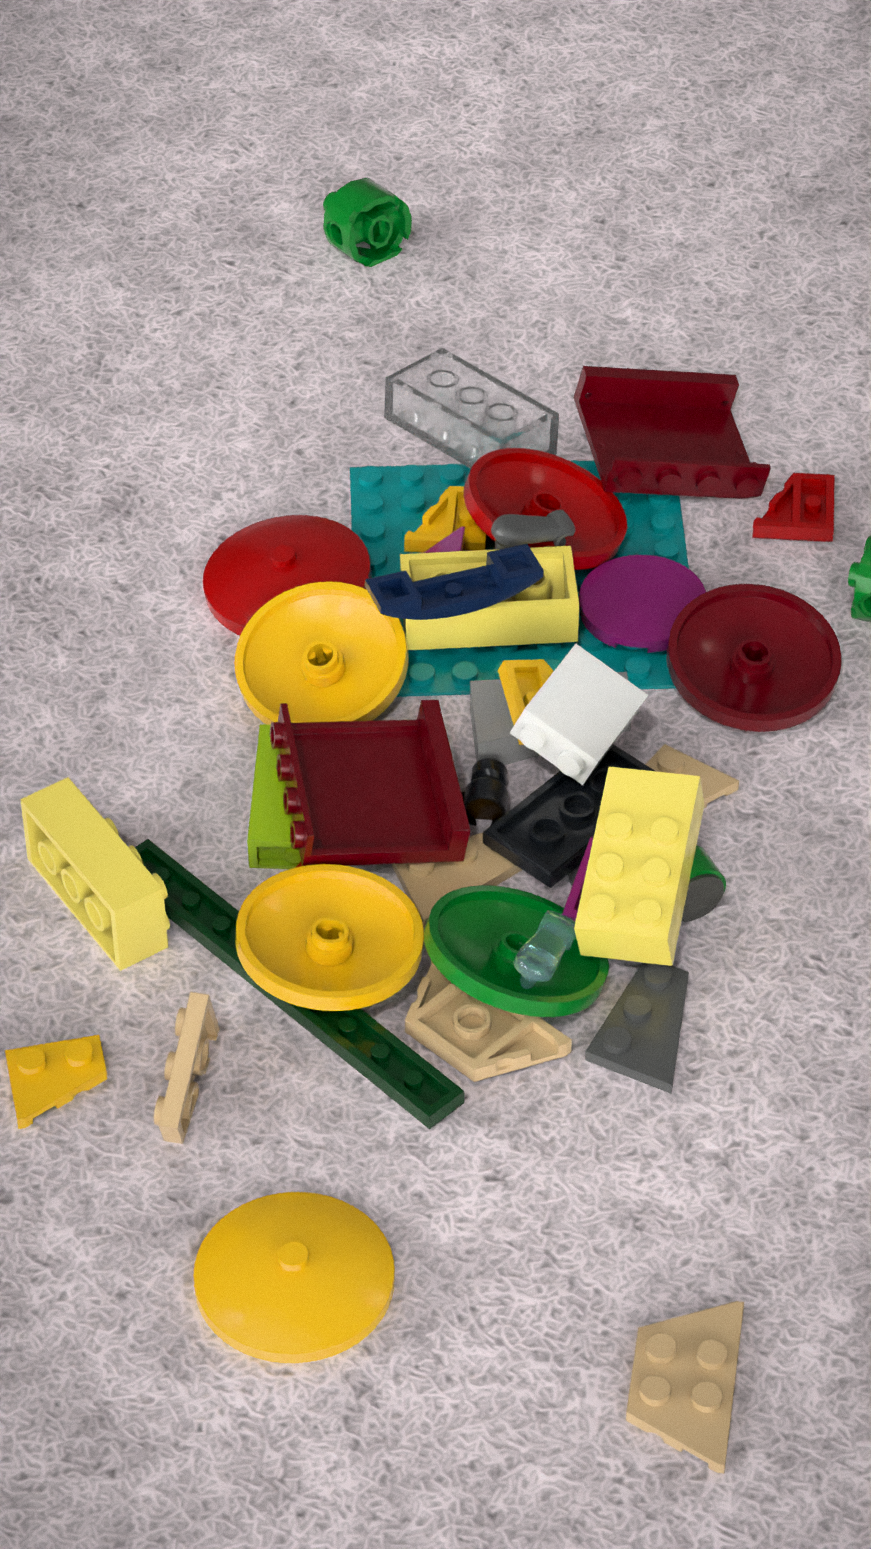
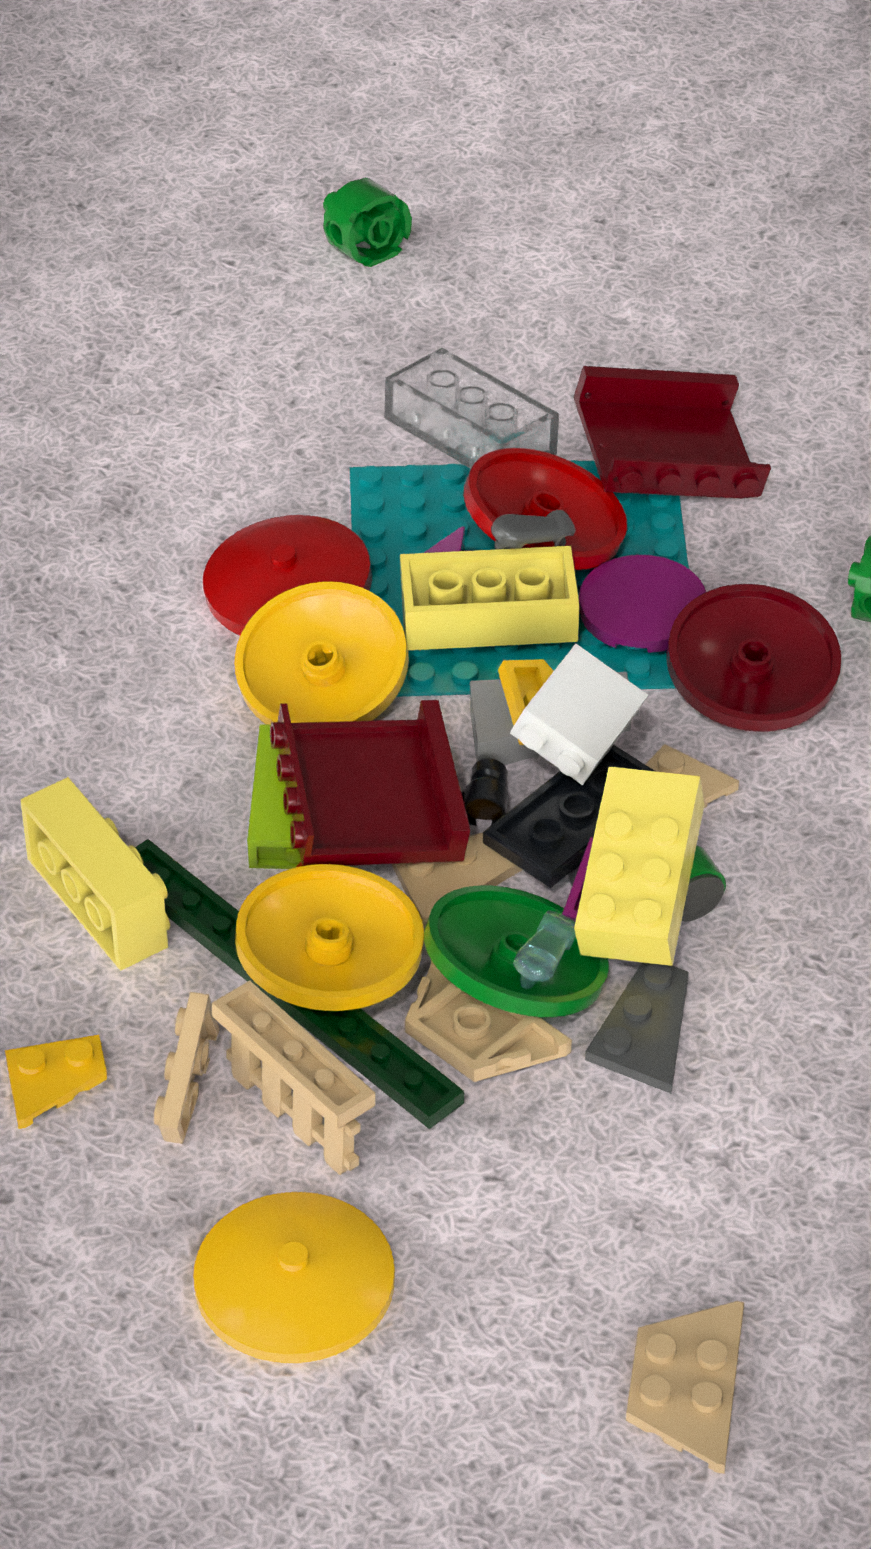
(295, 1062): none -> tan fence
(443, 520): yellow wing -> none
(457, 593): dark blue slope -> none
(800, 510): red wing -> none

